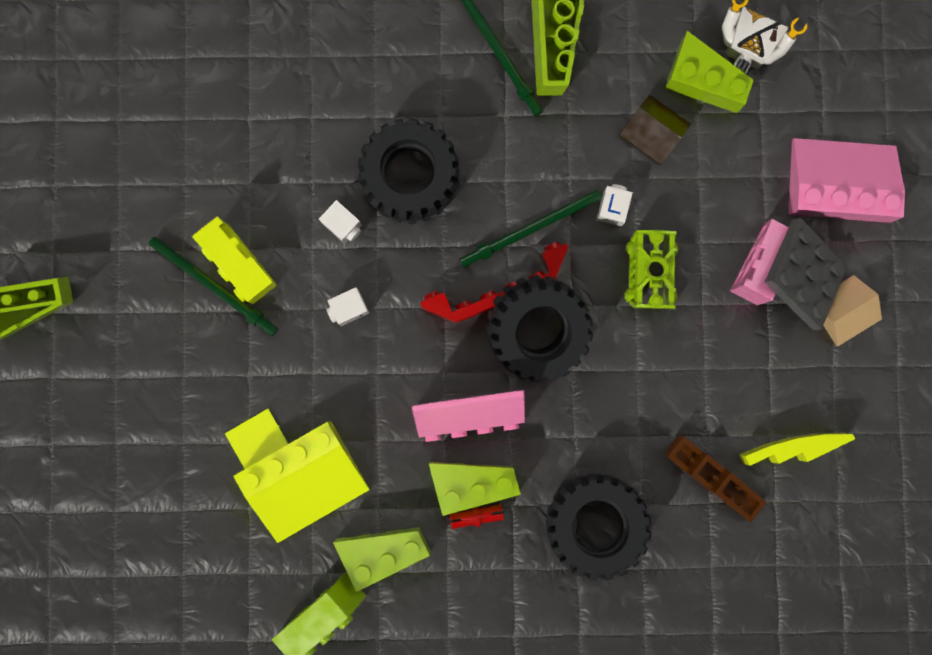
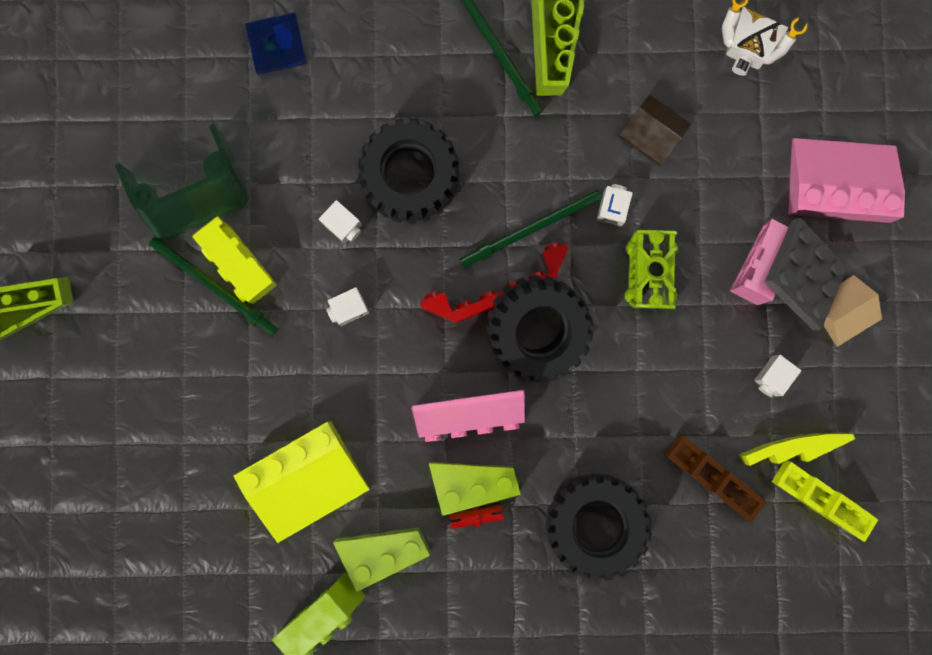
(195, 204): none -> clear green windscreen
(256, 438): neon yellow window -> none
(276, 43): none -> clear blue tile
(708, 76): lime wedge -> none
(777, 376): none -> white brick
(825, 500): none -> neon yellow slope

